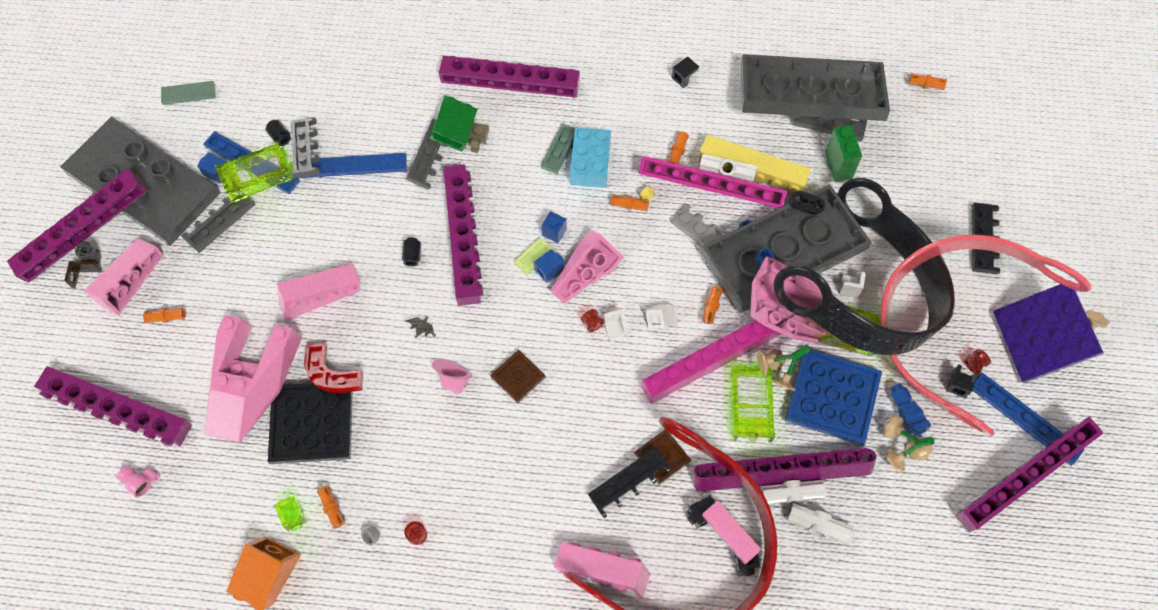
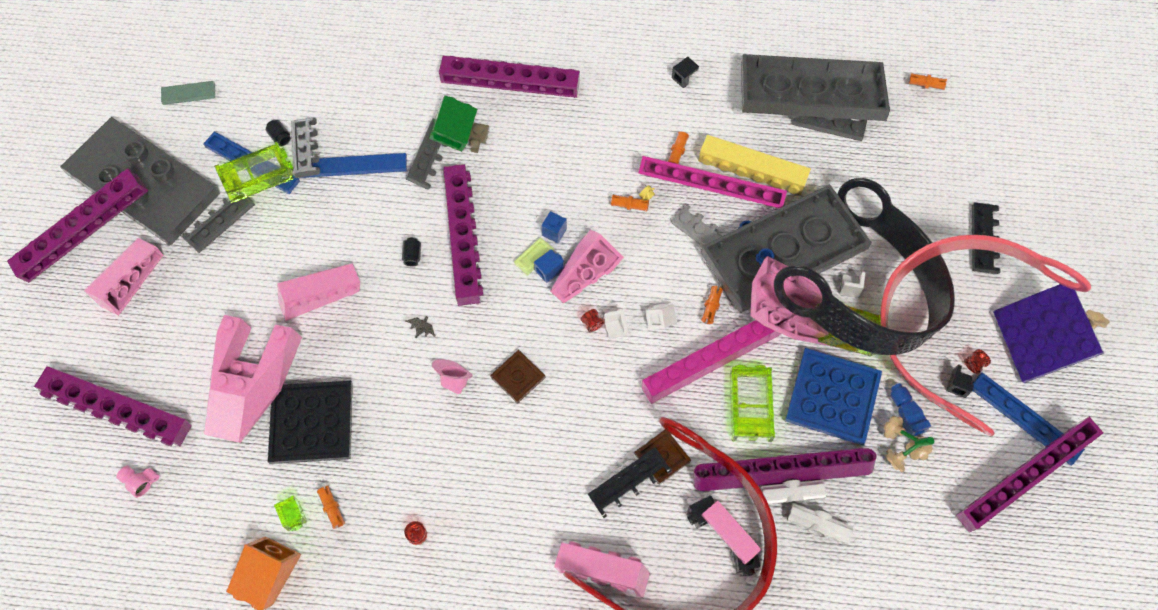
(76, 267): dark brown bracket -> none
(87, 251): dark grey wheel -> none
(164, 315): orange pin -> none
(207, 168): blue brick -> none
(325, 378): plate -> none
(370, 535): light grey hinge -> none
(559, 149): sand green tile -> none
(590, 157): medium azure brick -> none
(740, 170): white piece -> none
(776, 360): tan plant -> none
(805, 206): black beam -> none
(843, 153): green brick -> none

